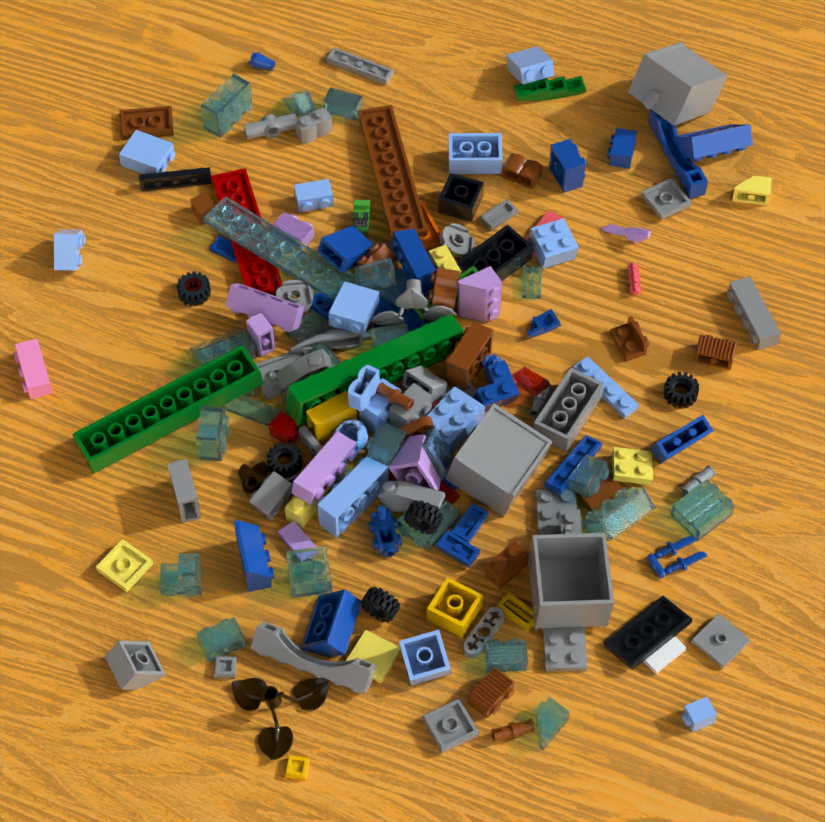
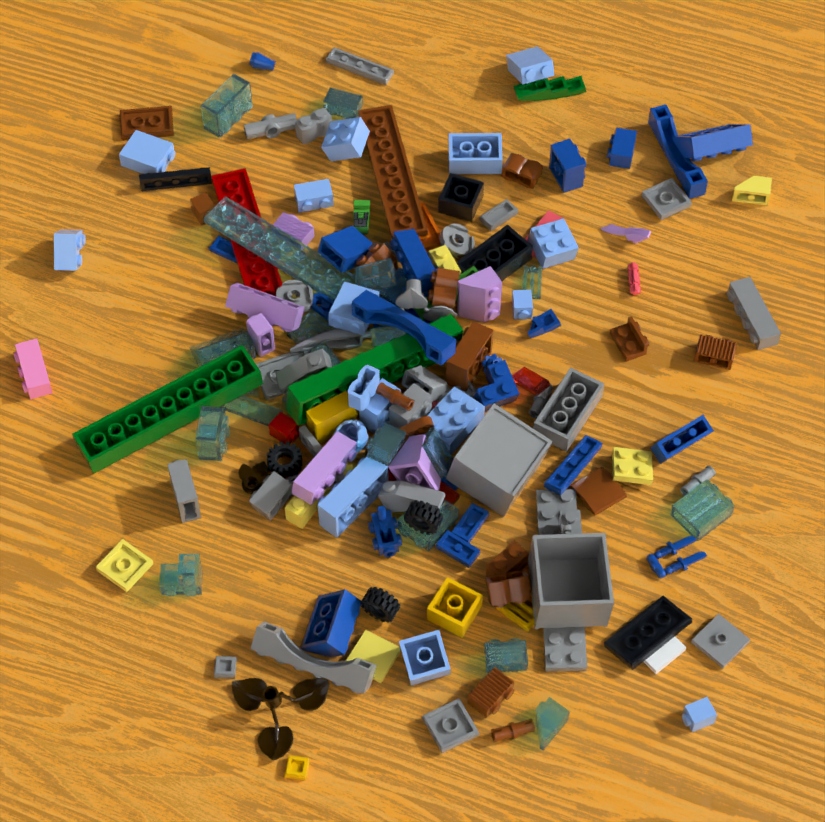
(134, 664): light grey slope -> none
(193, 288): black wheel -> none
(221, 639): clear light blue brick -> none
(253, 556): blue slope -> none
(295, 537): lavender tile -> none
(300, 103): clear light blue slope -> none
(309, 571): clear light blue brick -> none
(345, 139): none -> light blue brick
(375, 310): none -> blue arch
(483, 623): light grey beam -> none
(508, 588): none -> dark orange brick
(522, 304): none -> light blue brick
(588, 476): clear light blue brick -> none
(612, 392): light blue plate -> none
(619, 512): clear light blue brick -> none
(677, 83): light grey piece -> none
(683, 381): black tyre -> none

